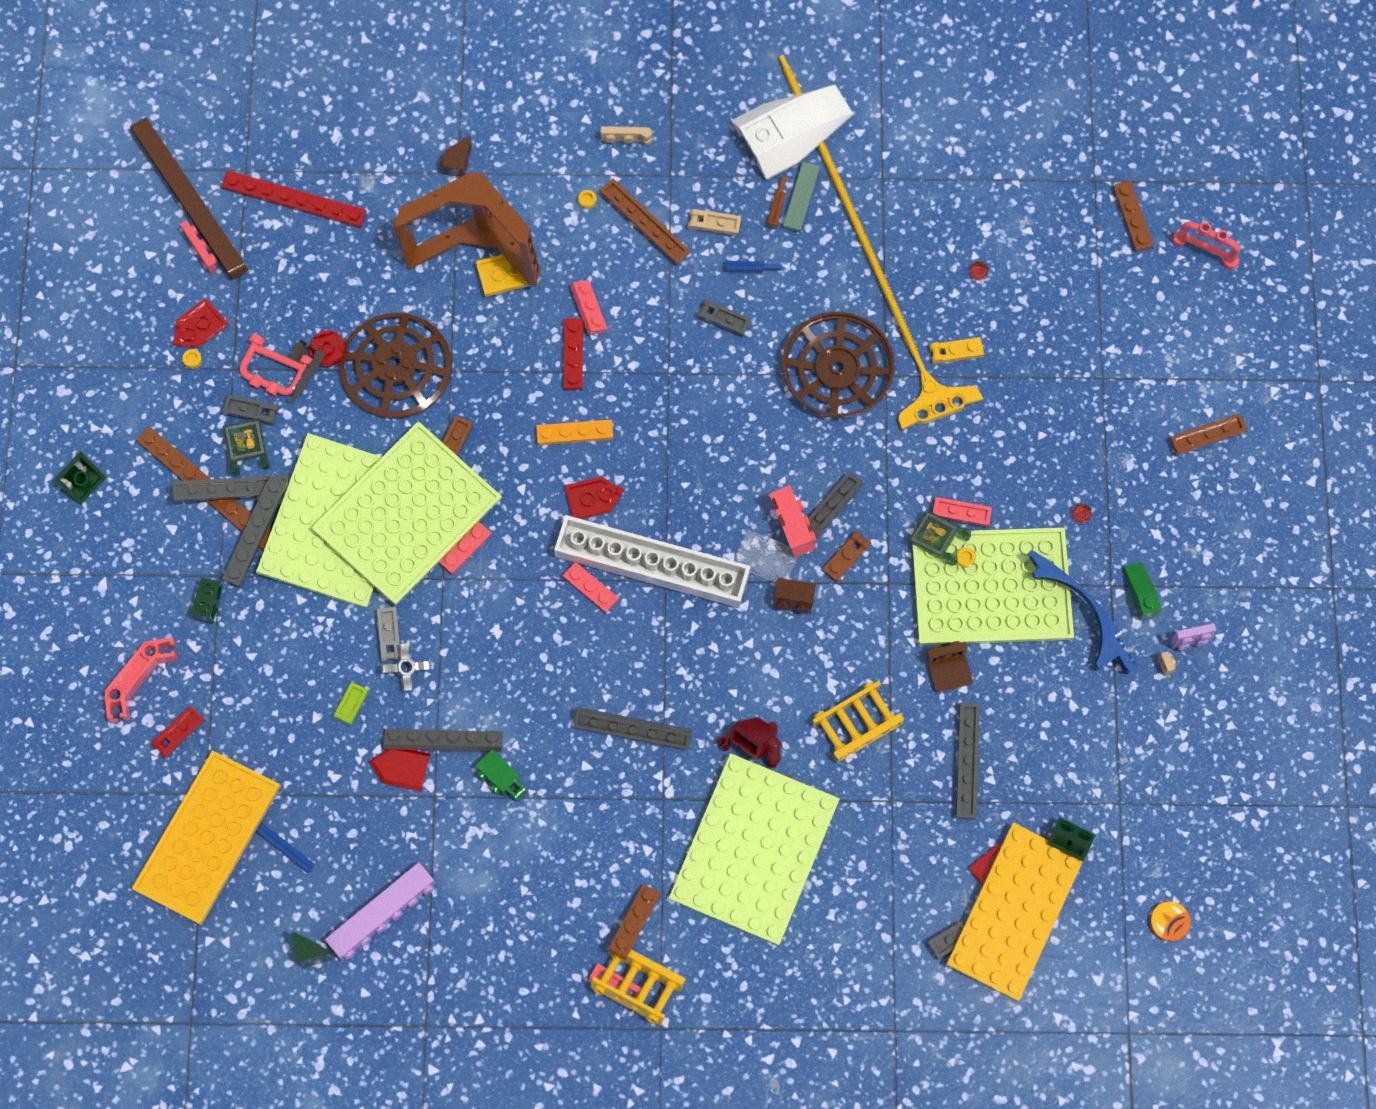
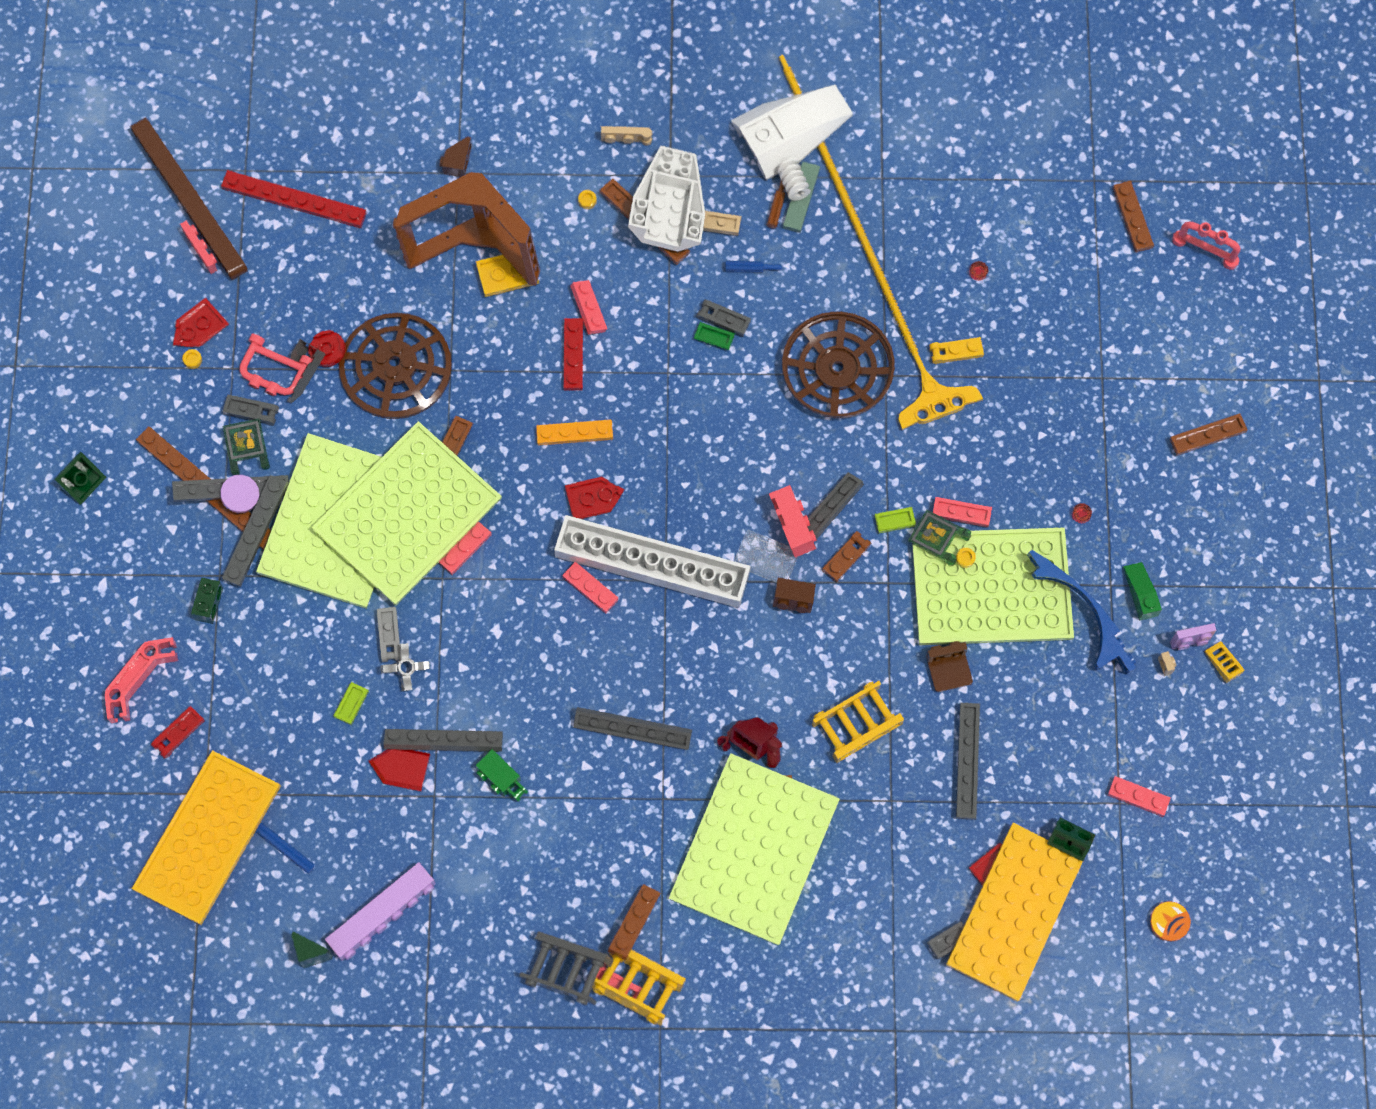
(239, 493): none -> lavender tile
(565, 948): none -> dark grey fence
(669, 202): none -> white wedge
(714, 336): none -> green tile
(793, 179): none -> white piece
(895, 520): none -> lime tile
(1139, 796): none -> coral plate
(1238, 669): none -> yellow slope

